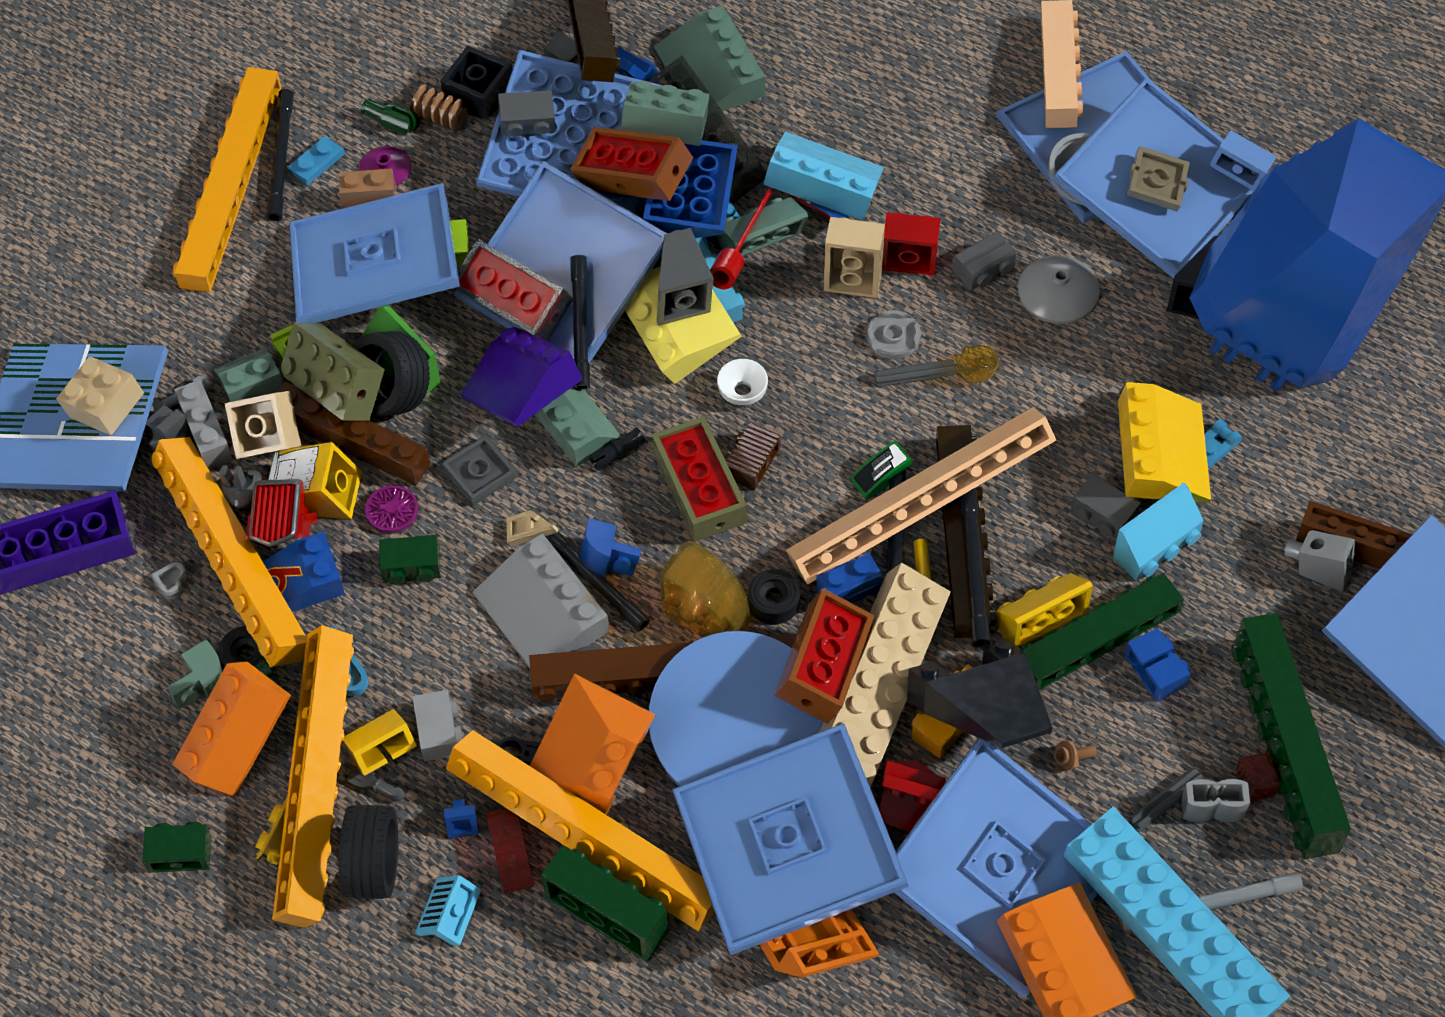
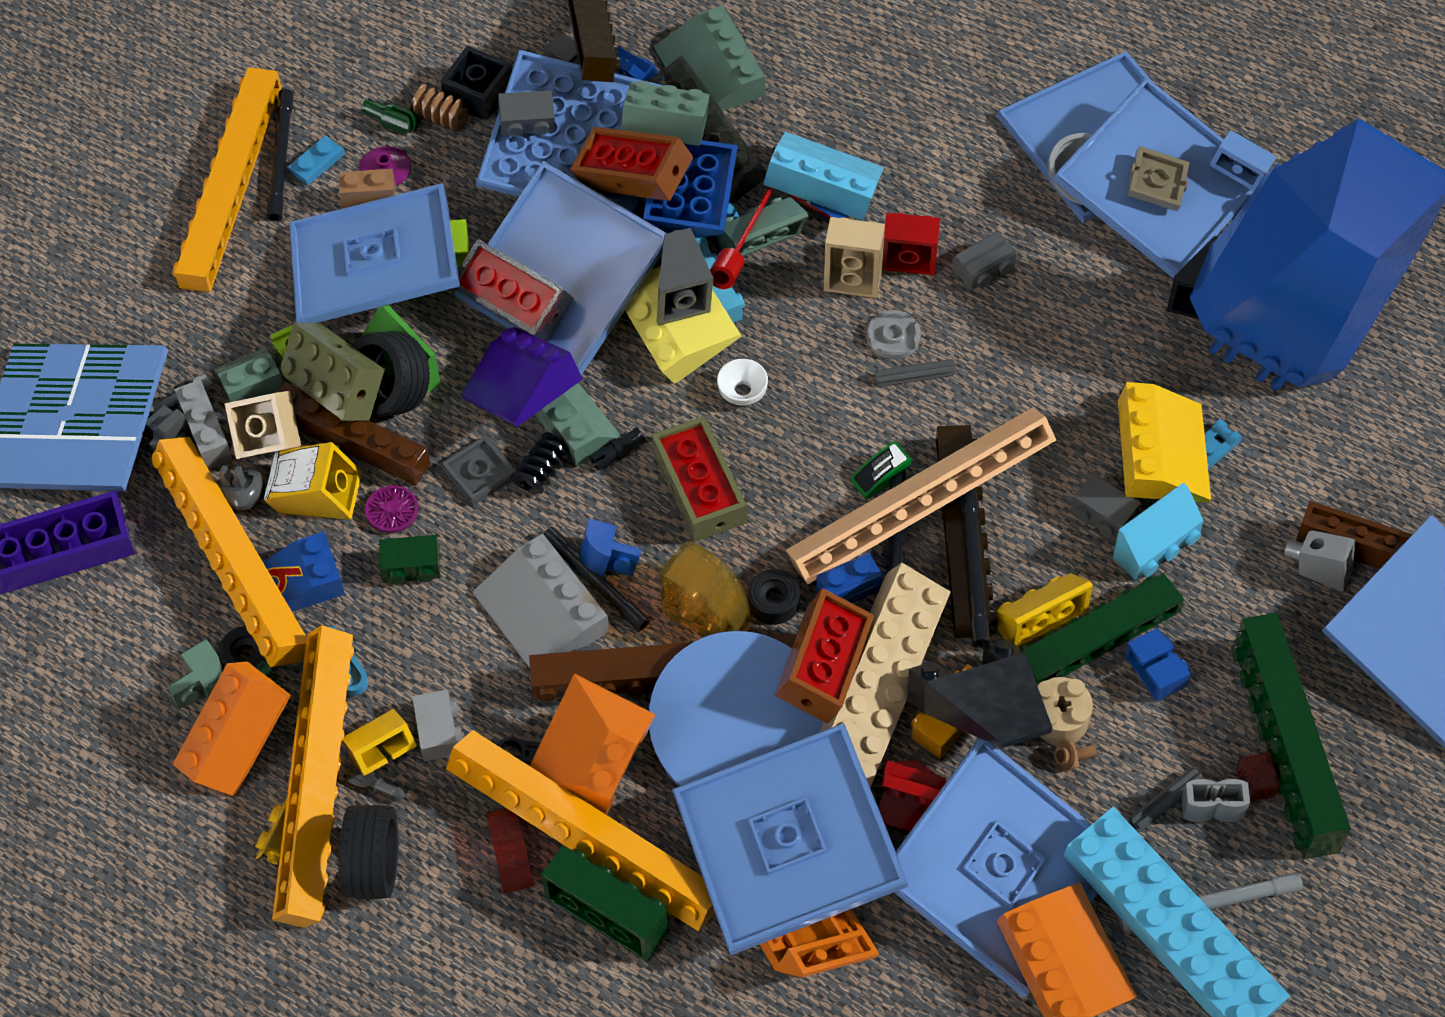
(100, 395): tan brick -> none
(170, 580): light grey tile -> none
(176, 847): dark green brick -> none
(278, 512): red piece -> none
(449, 909): medium azure panel -> none
(461, 820): blue tile -> none
(526, 527): tan tile -> none
(540, 463): none -> black piece
(579, 278): black piece -> none
(752, 455): reddish brown brick -> none
(922, 557): yellow piece -> none
(977, 363): clear yellow hair -> none
(1058, 299): light grey dish -> none
(1060, 65): light nougat brick -> none
(1068, 708): none -> tan brick

